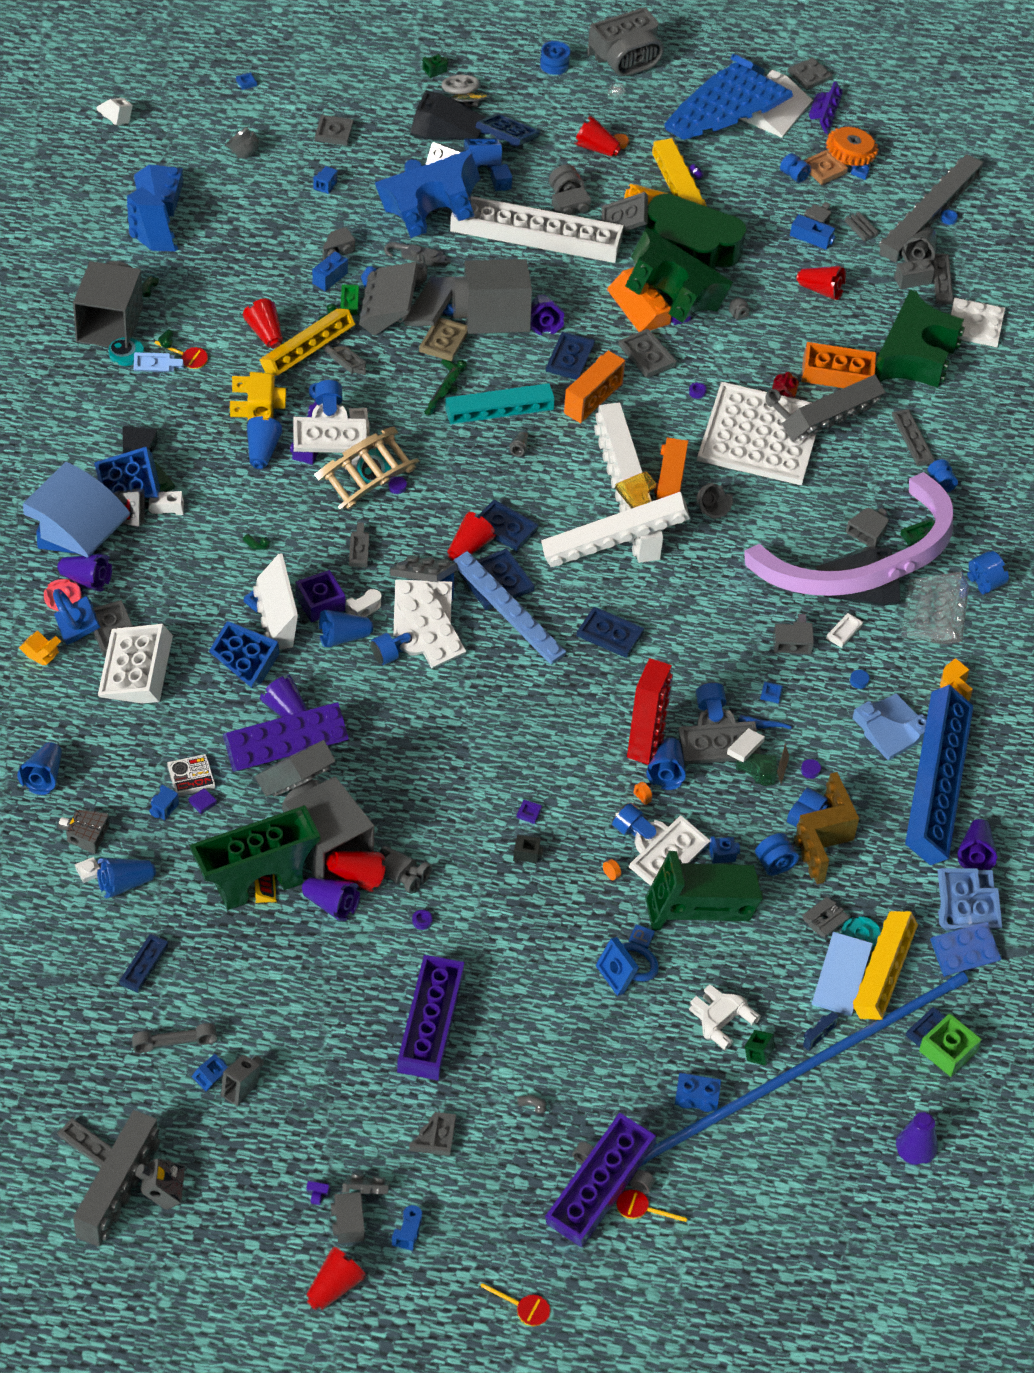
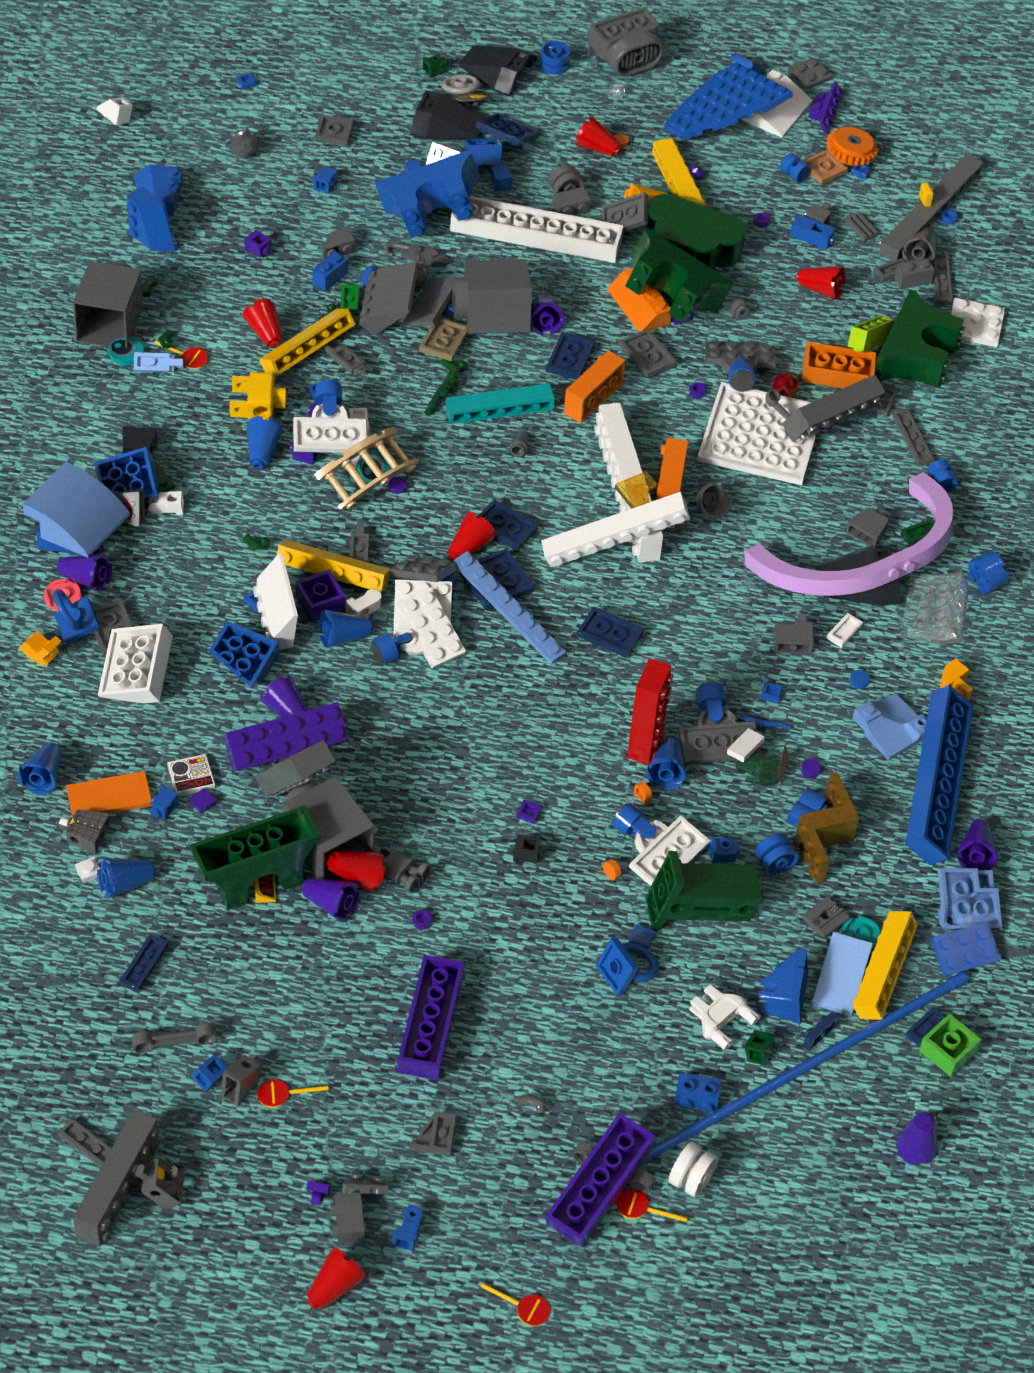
(110, 794): none -> orange tile
(258, 244): none -> dark purple brick
(275, 1092): none -> red piece
(341, 567): none -> yellow brick
(497, 66): none -> black wedge
(693, 1169): none -> white wheel
(740, 361): none -> dark grey plate
(761, 220): none -> dark purple tile
(786, 988): none -> blue piece
(870, 333): none -> lime brick
(879, 411): none -> dark grey tile
(889, 274): none -> dark grey tile
(926, 194): none -> yellow tile

